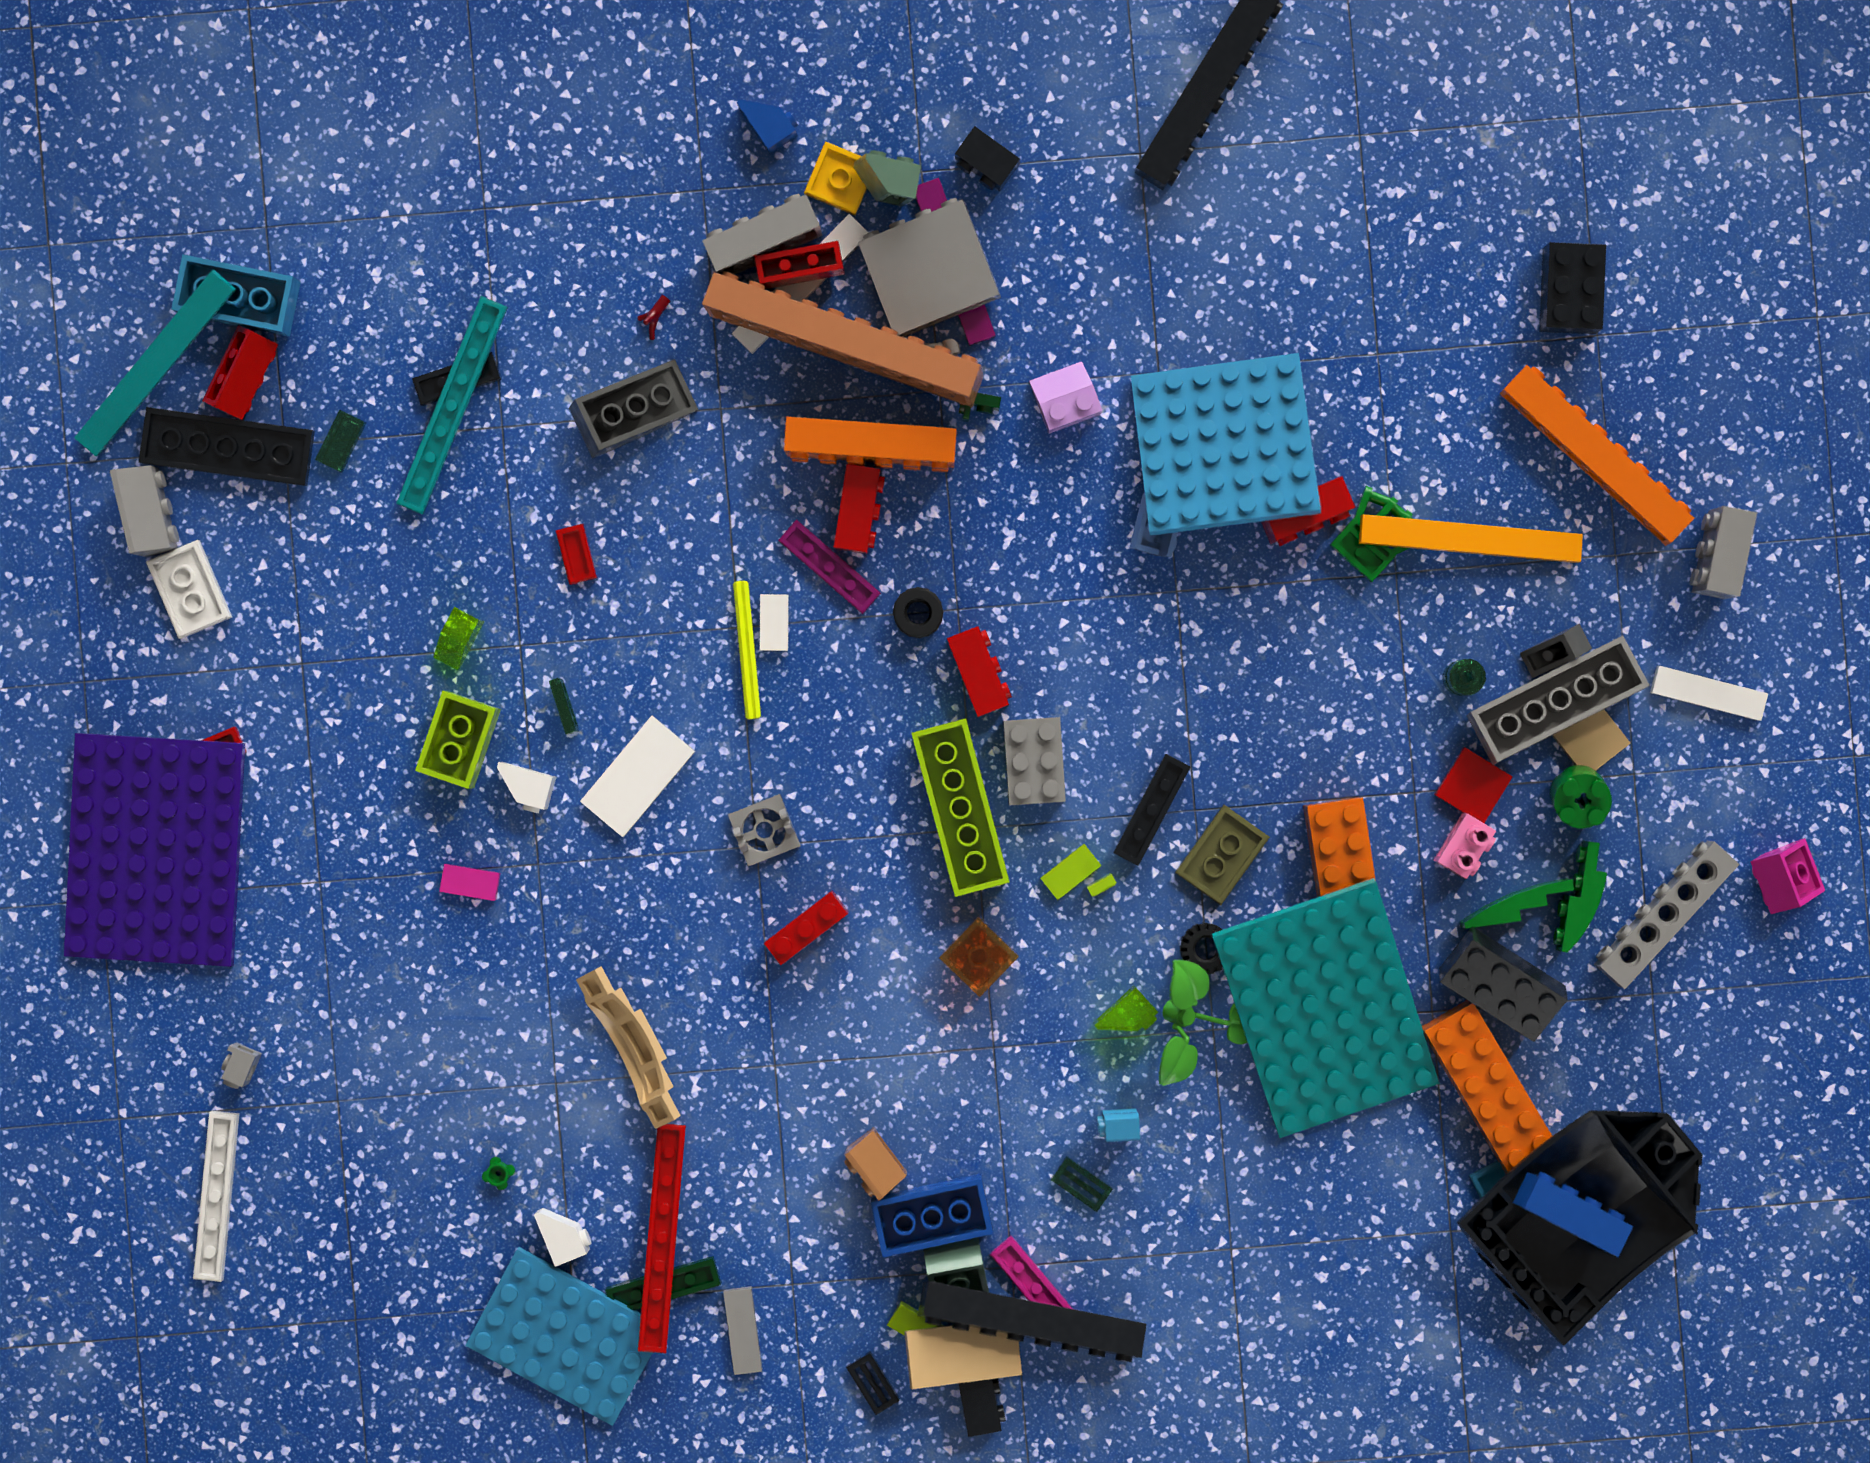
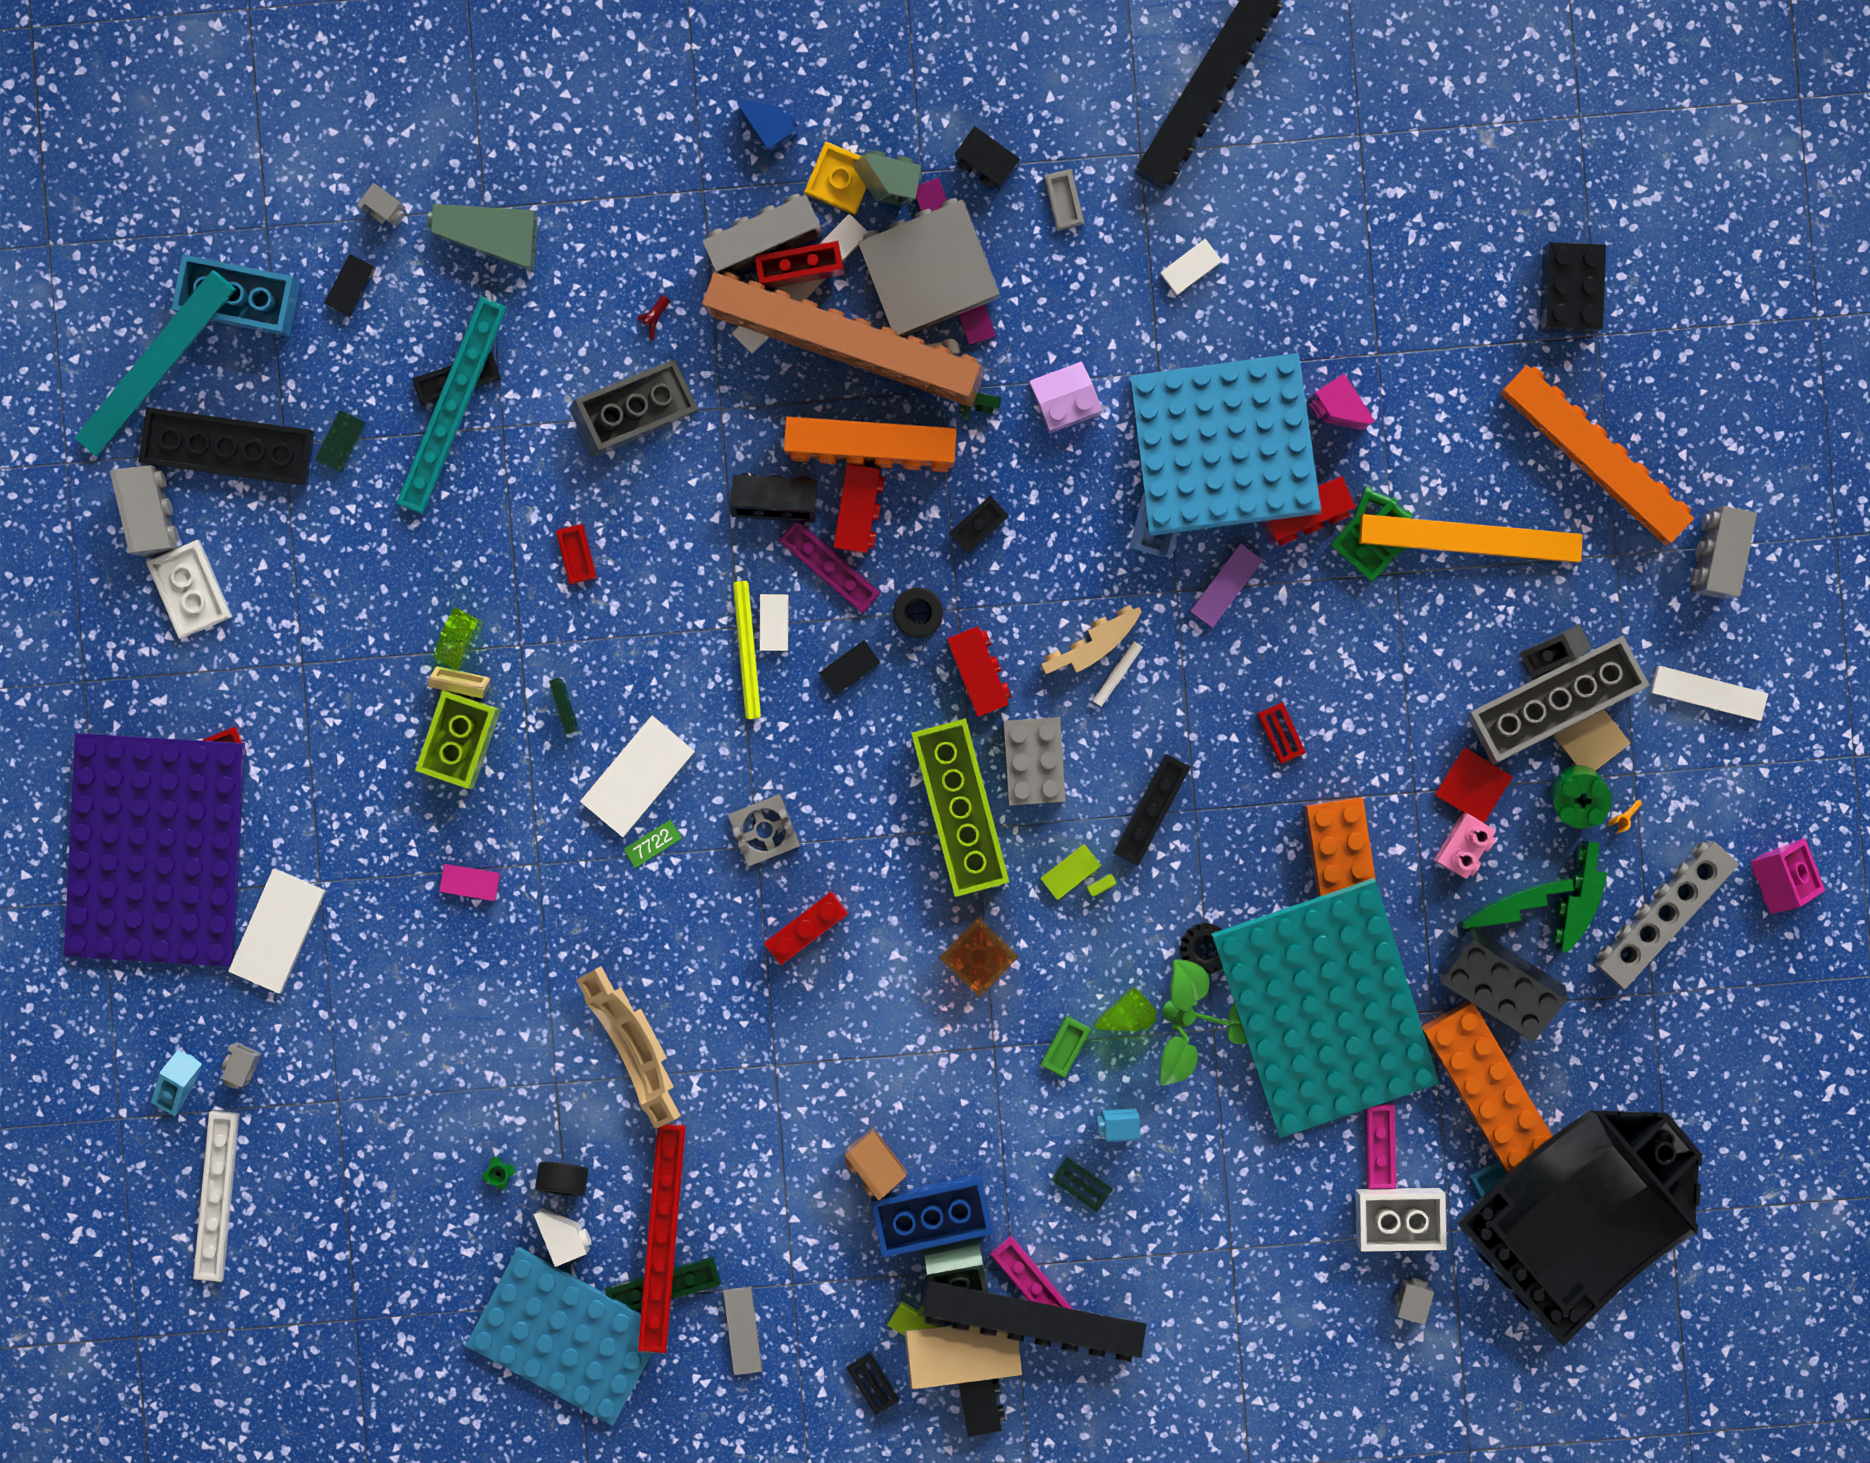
(176, 1082): none -> medium azure slope
(240, 372): red brick -> none
(277, 931): none -> white tile
(350, 285): none -> black tile
(382, 205): none -> light grey brick
(459, 682): none -> tan tile
(495, 232): none -> sand green slope
(528, 786): white slope -> none
(561, 1178): none -> black tyre
(652, 843): none -> bright green sticker
(774, 498): none -> black brick
(849, 667): none -> black tile
(978, 524): none -> black plate
(1064, 199): none -> light grey tile
(1065, 1046): none -> bright green tile
(1103, 637): none -> tan slope
(1117, 674): none -> white piece
(1190, 267): none -> white tile
(1222, 854): olive tile -> none
(1226, 585): none -> medium lavender tile
(1271, 712): none -> red tile
(1340, 405): none -> dark pink slope
(1380, 1147): none -> dark pink tile
(1400, 1219): none -> white brick
(1414, 1300): none -> light grey brick
(1464, 677): clear green wheel -> none
(1572, 1213): blue brick -> none
(1624, 819): none -> light orange hand

